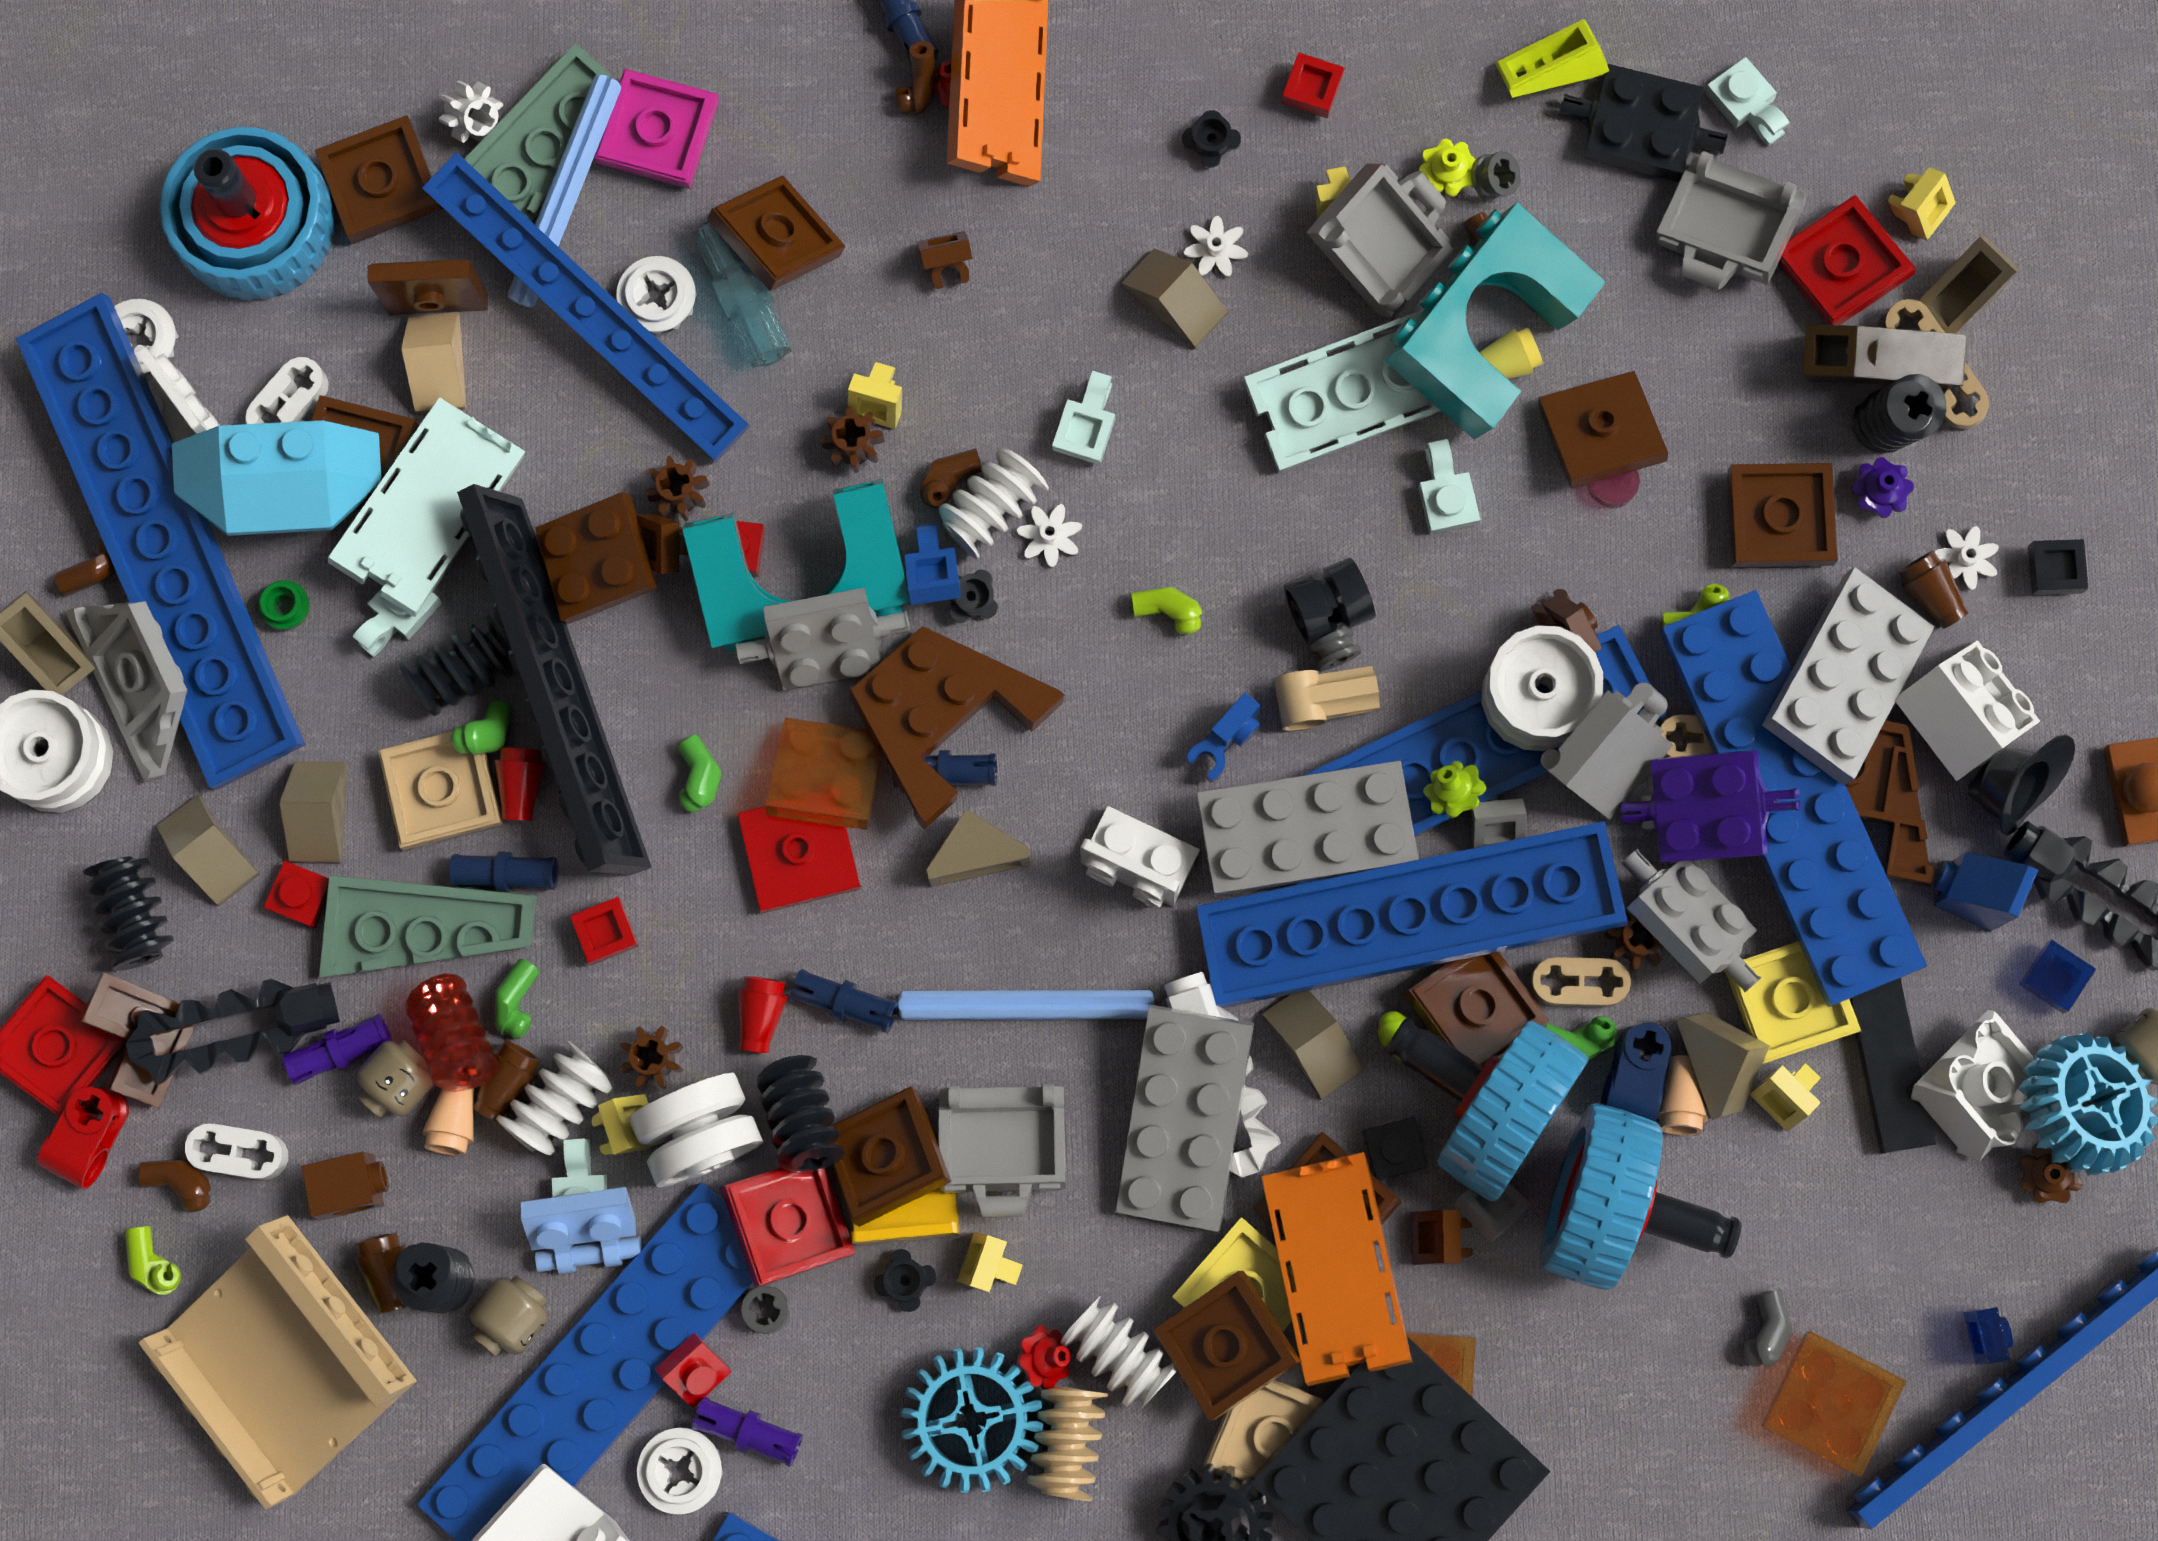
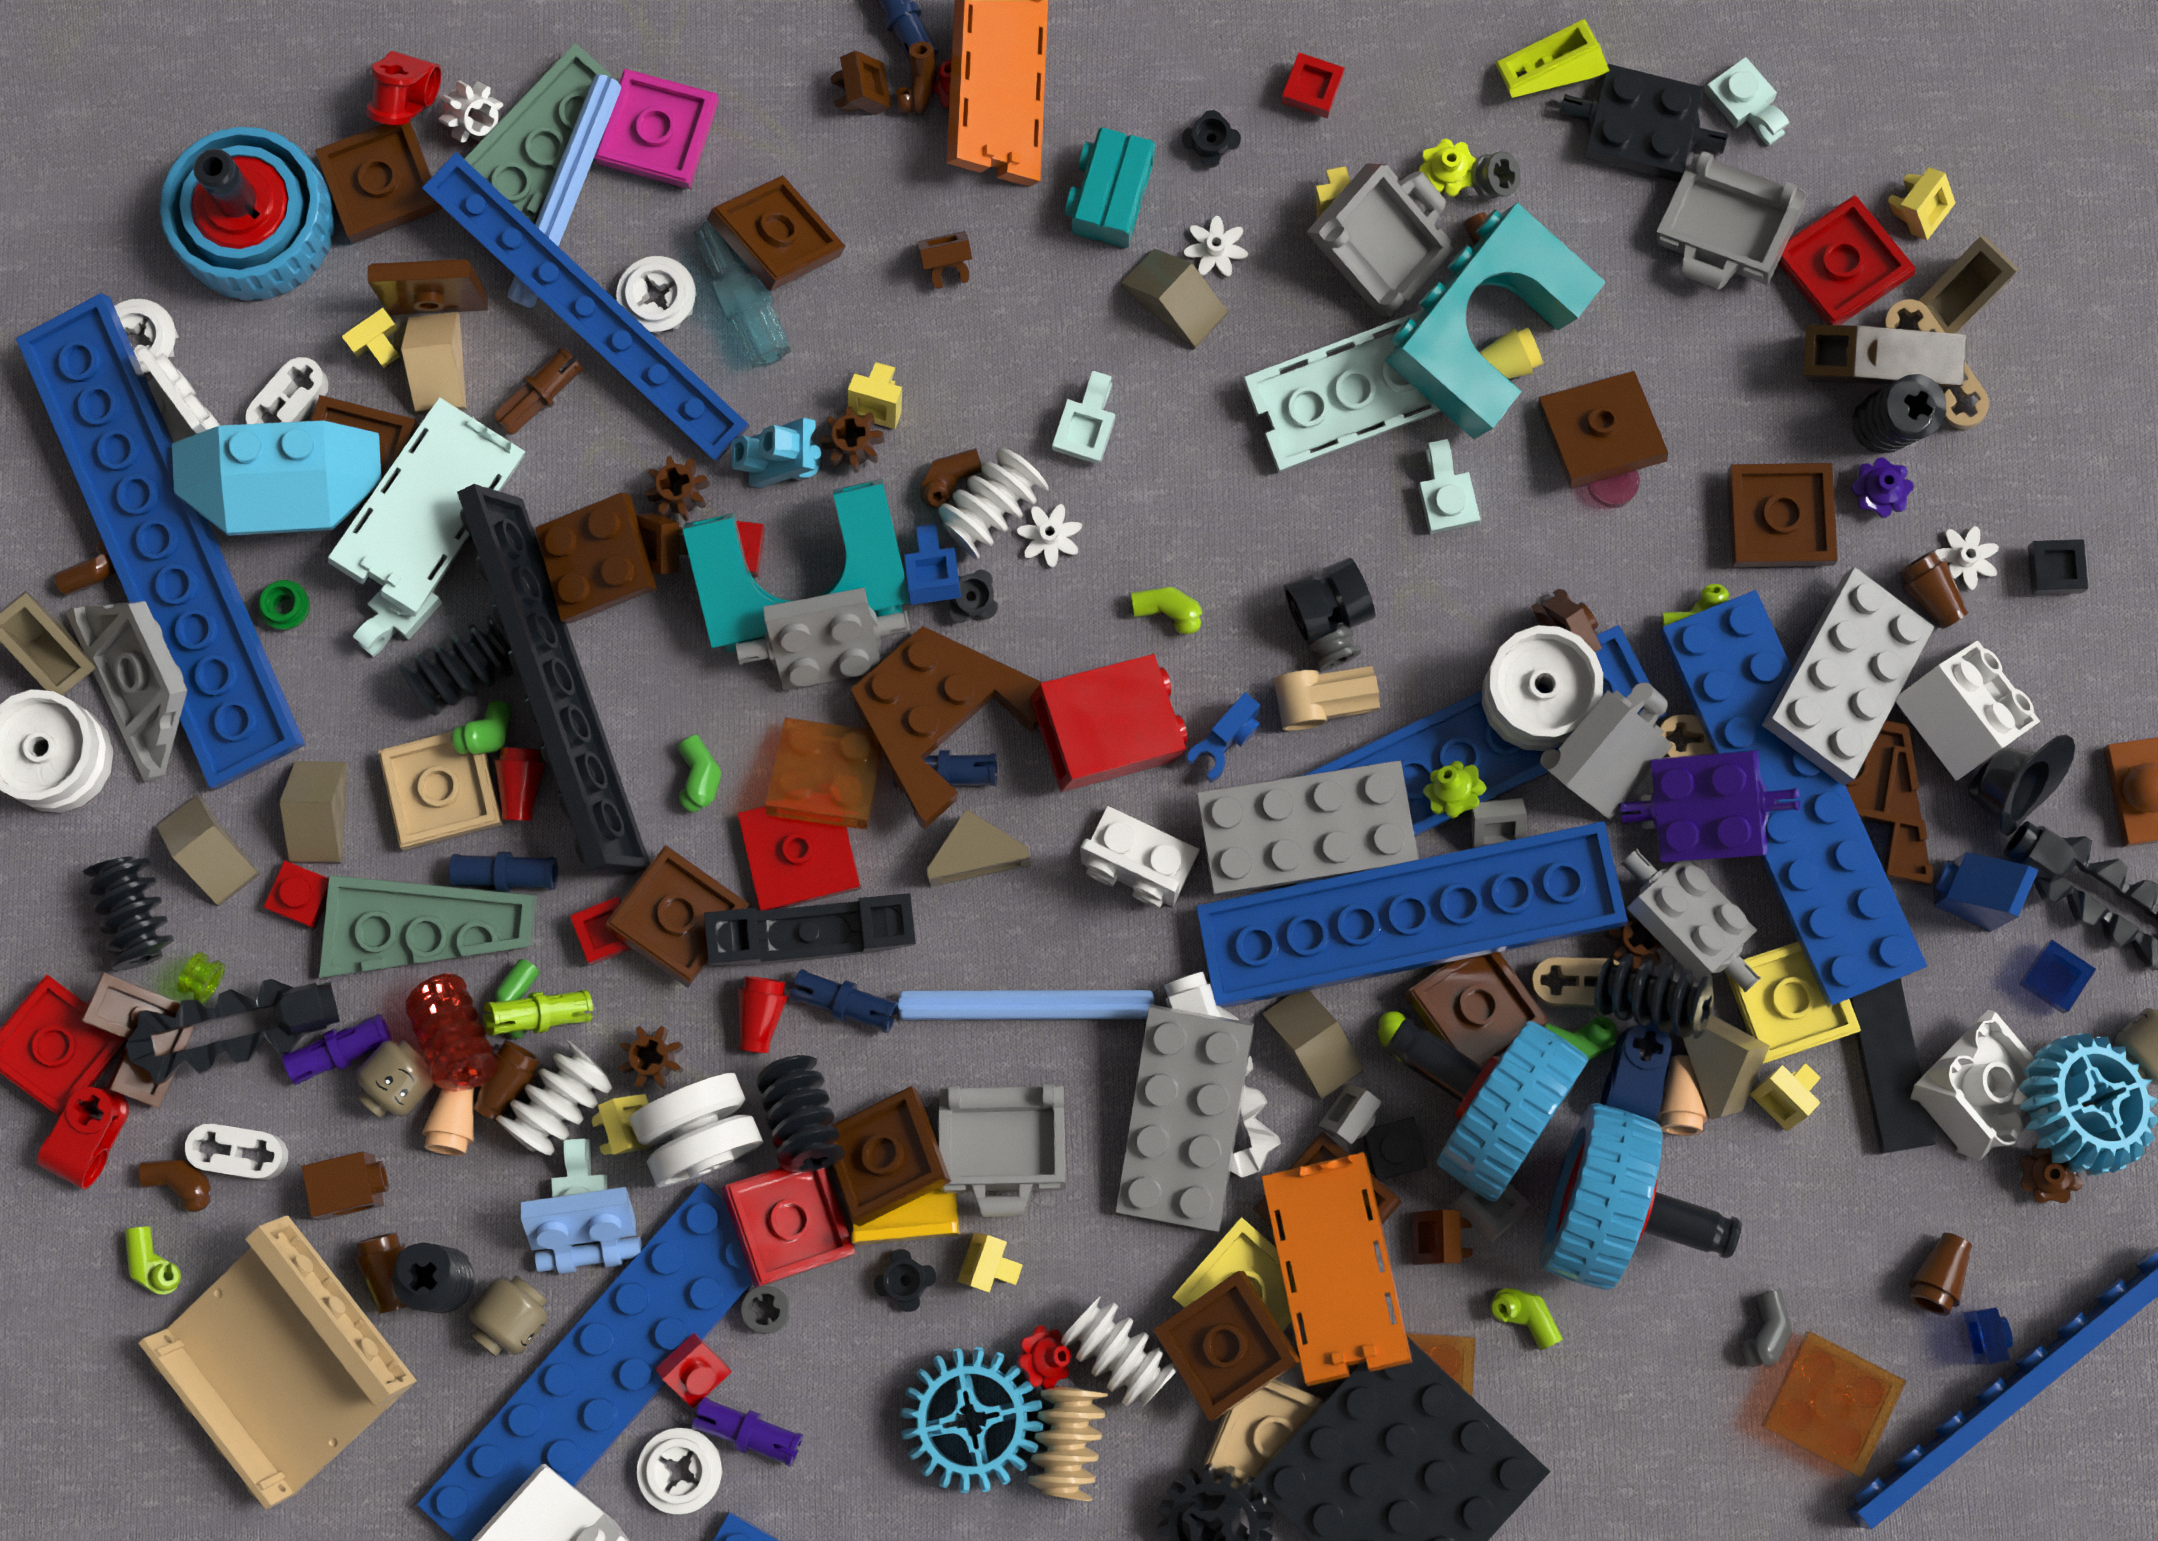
(201, 977): none -> clear neon green bush
(373, 335): none -> light yellow tile
(402, 88): none -> red piece
(536, 392): none -> reddish brown axle
(537, 1012): none -> lime pin
(666, 915): none -> reddish brown plate
(778, 453): none -> medium azure hips
(809, 931): none -> black slope
(864, 84): none -> reddish brown tile
(1108, 722): none -> red brick
(1112, 187): none -> teal brick
(1351, 1114): none -> light grey plate
(1527, 1310): none -> lime arm
(1653, 997): none -> black piece
(1942, 1275): none -> reddish brown cone

